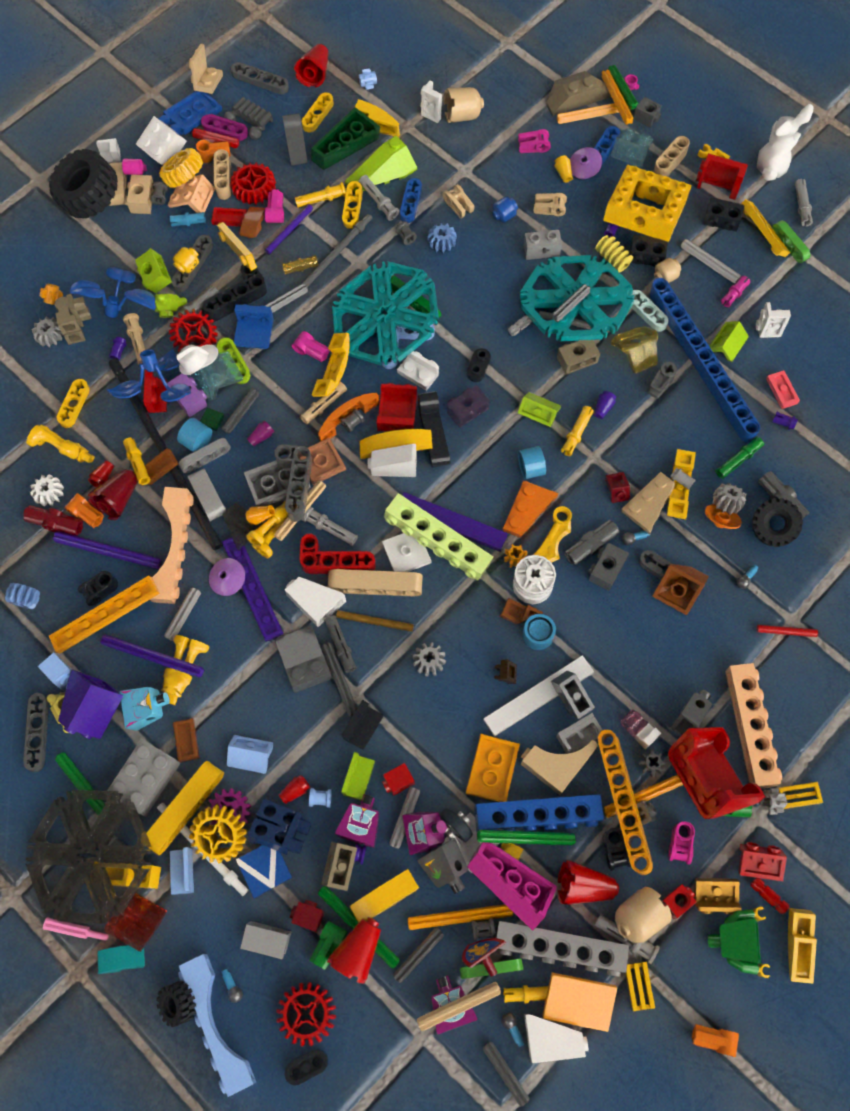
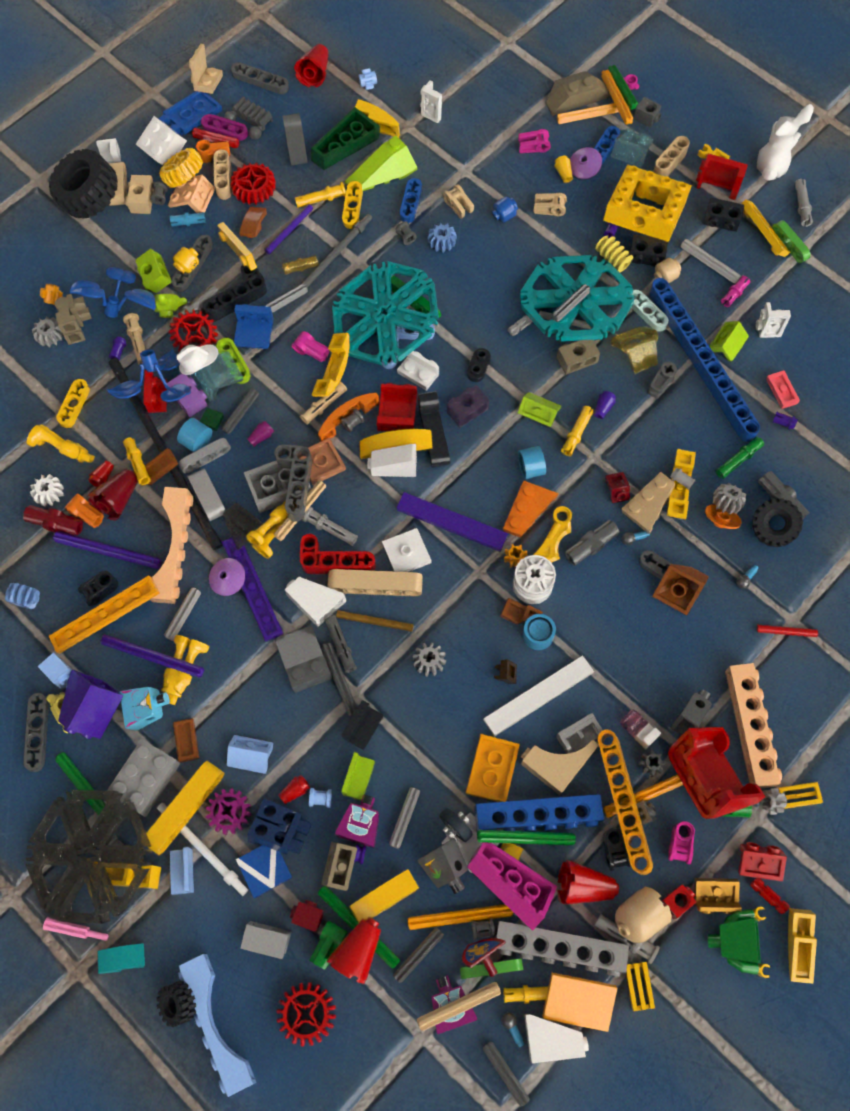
(133, 167): dark pink piece -> none
(137, 922): clear red slope -> none
(200, 832): yellow gear -> none
(229, 216): red tile -> none
(234, 993): piece -> none
(258, 514): light orange cone -> none
(274, 212): dark pink piece -> none
(306, 1066): black plate -> none
(314, 118): yellow beam -> none
(383, 203): light grey pin -> none
(398, 780): red brick -> none
(423, 831): magenta torso -> none
(434, 527): yellowish green brick -> none
(462, 104): tan cylinder -> none
(542, 244): light grey brick -> none
(572, 694): dark grey brick -> none
(606, 577): dark grey brick -> none
(719, 1040): orange piece -> none

